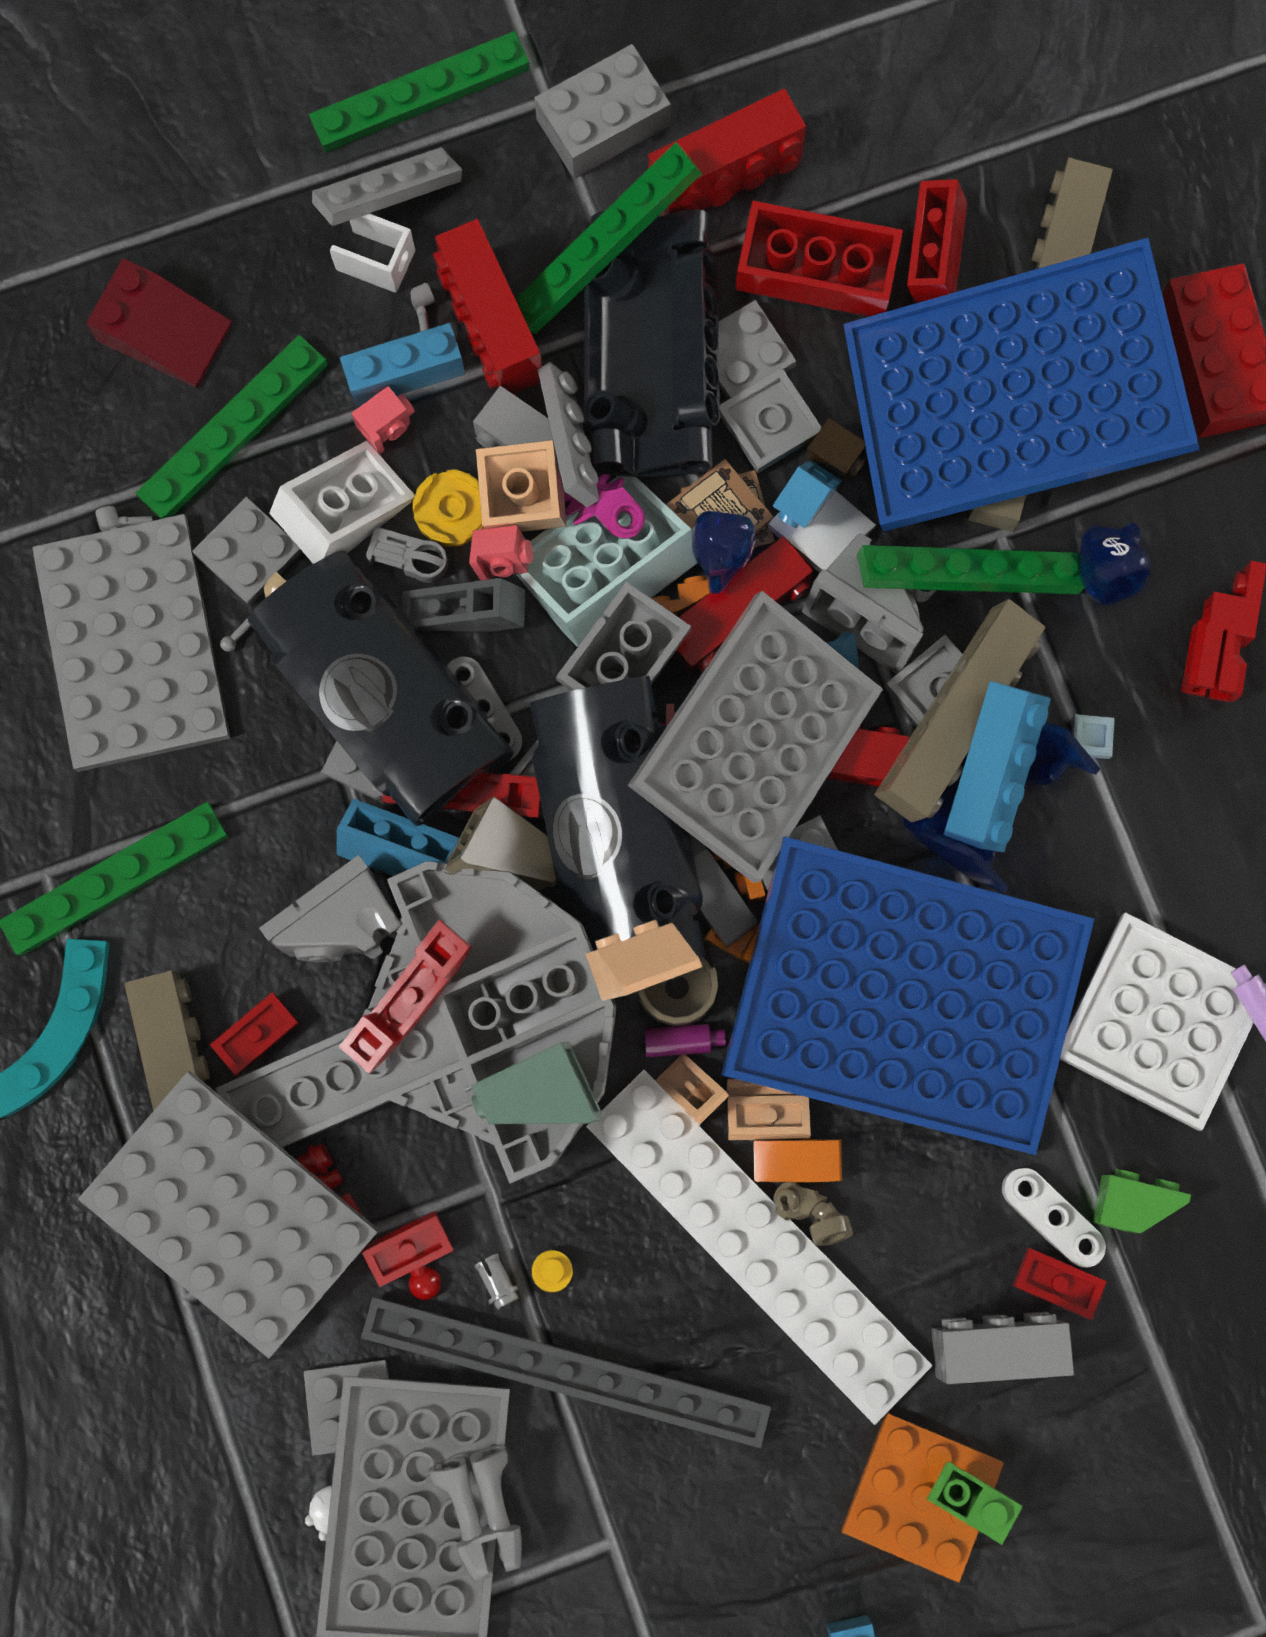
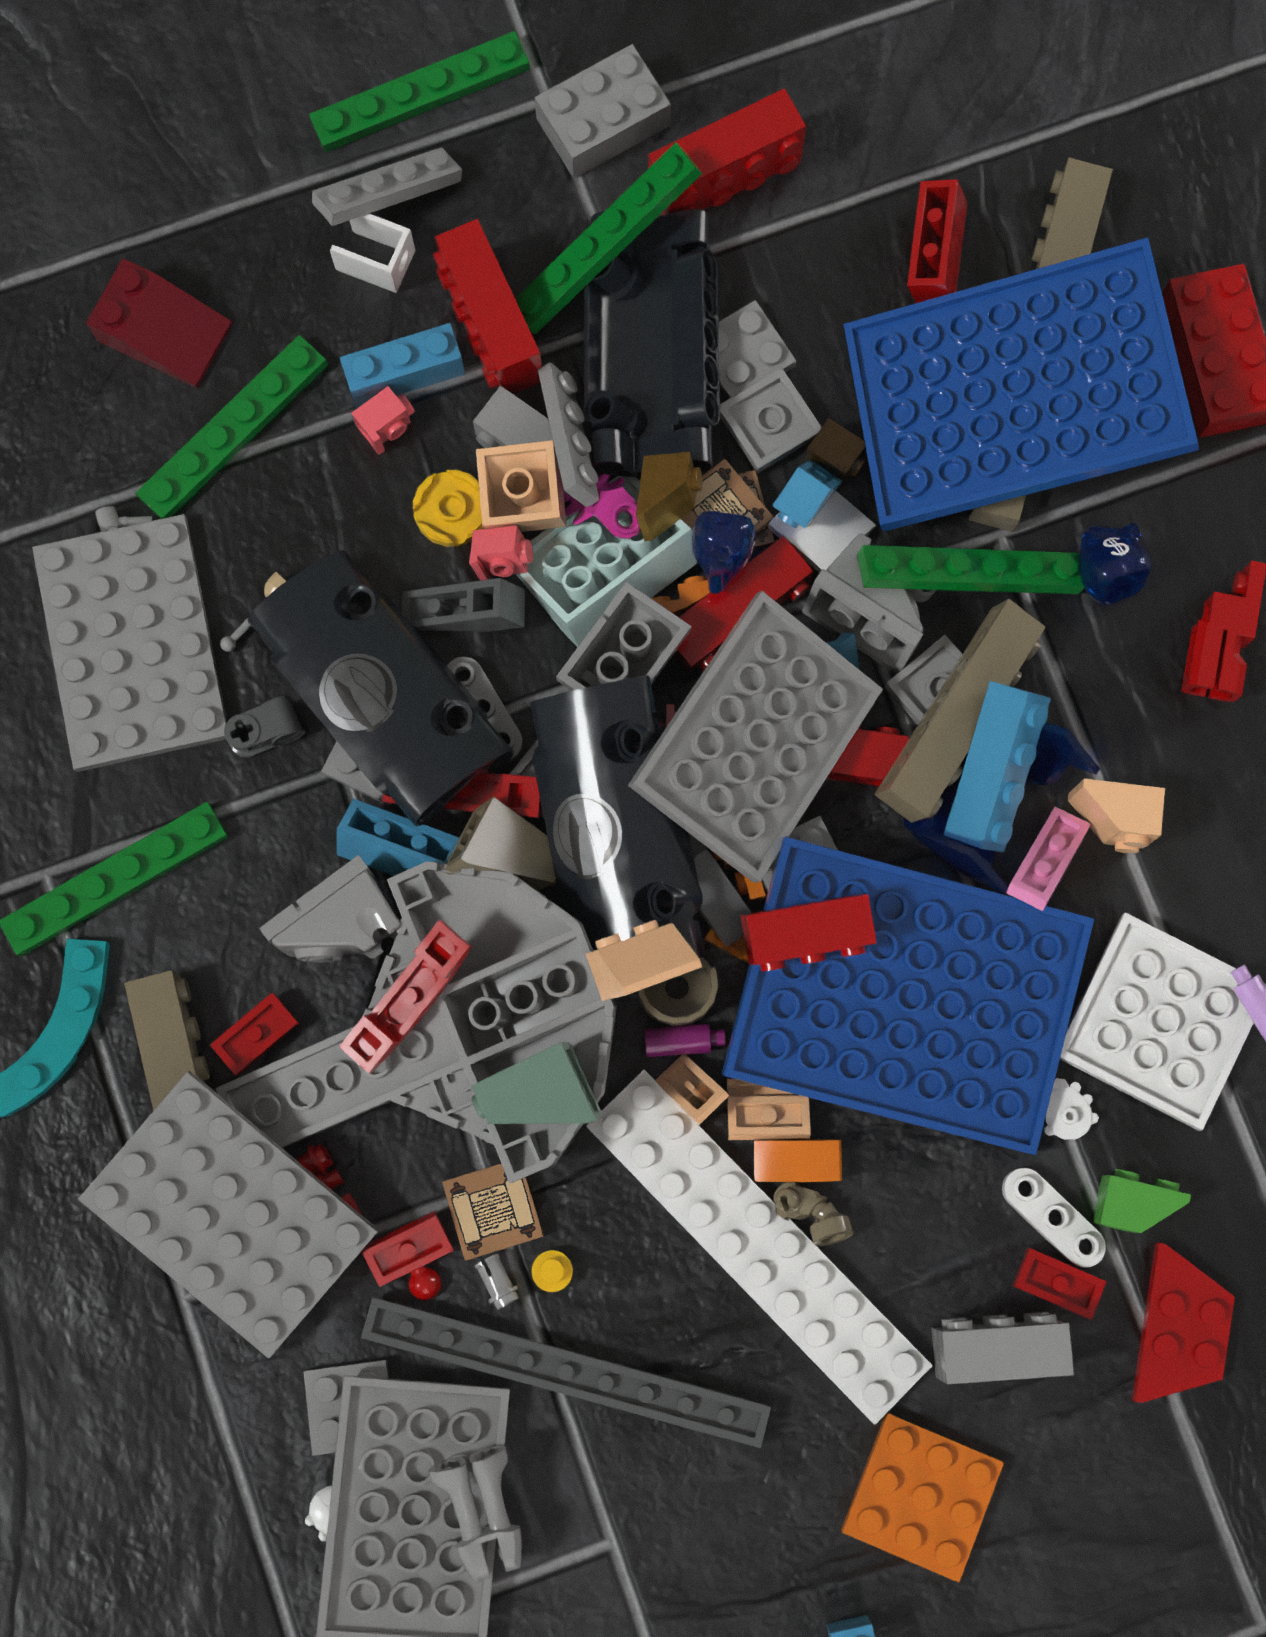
(247, 550): light grey plate -> none
(267, 725): none -> dark grey piece
(340, 502): white slope -> none
(402, 550): light grey piece -> none
(421, 297): light grey hand -> none
(491, 1211): none -> tile
(666, 491): none -> pearl gold slope
(808, 931): none -> red brick
(818, 259): red brick -> none
(974, 1502): bright green slope -> none
(1048, 858): none -> bright pink plate
(1069, 1111): none -> white piece
(1094, 734): light aqua tile -> none
(1120, 812): none -> light nougat slope
(1182, 1328): none -> red wing

